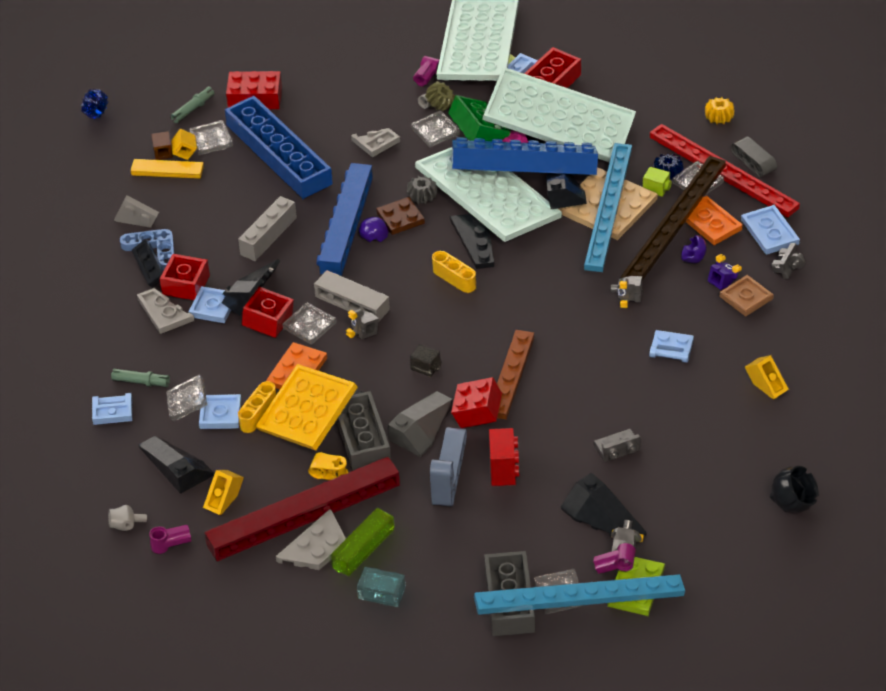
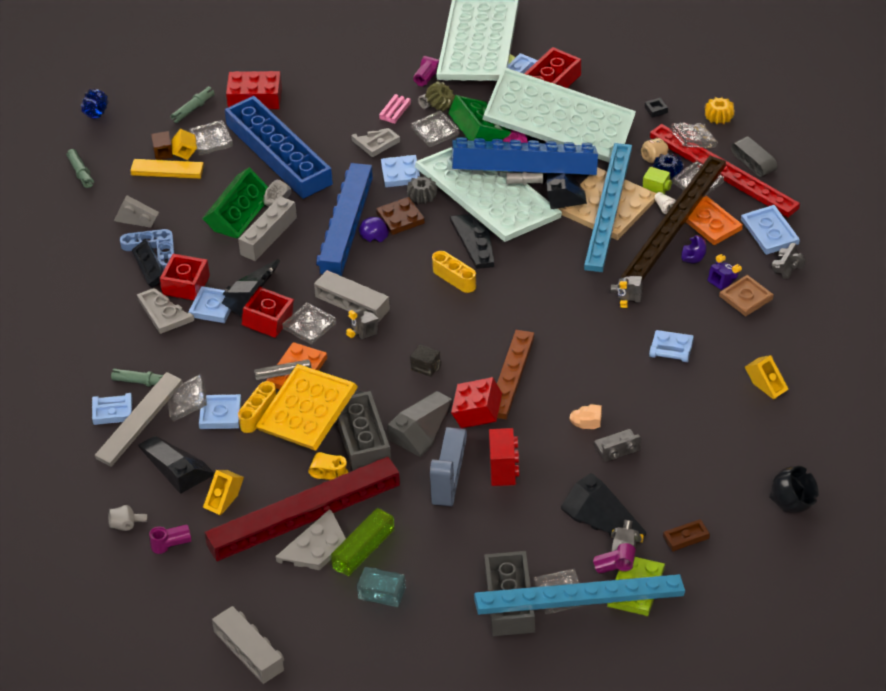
(82, 172): none -> sand green pin
(138, 419): none -> light grey tile
(237, 204): none -> green slope
(248, 644): none -> light grey brick
(275, 190): none -> light grey rock
(279, 370): none -> dark grey axle
(392, 107): none -> bright pink tile
(399, 170): none -> light blue plate
(524, 178): none -> light grey pin
(587, 417): none -> light nougat rock
(653, 149): none -> tan head
(656, 107): none -> black plate
(664, 202): none -> white cone
(686, 535): none -> reddish brown plate
(693, 135): none -> clear plate

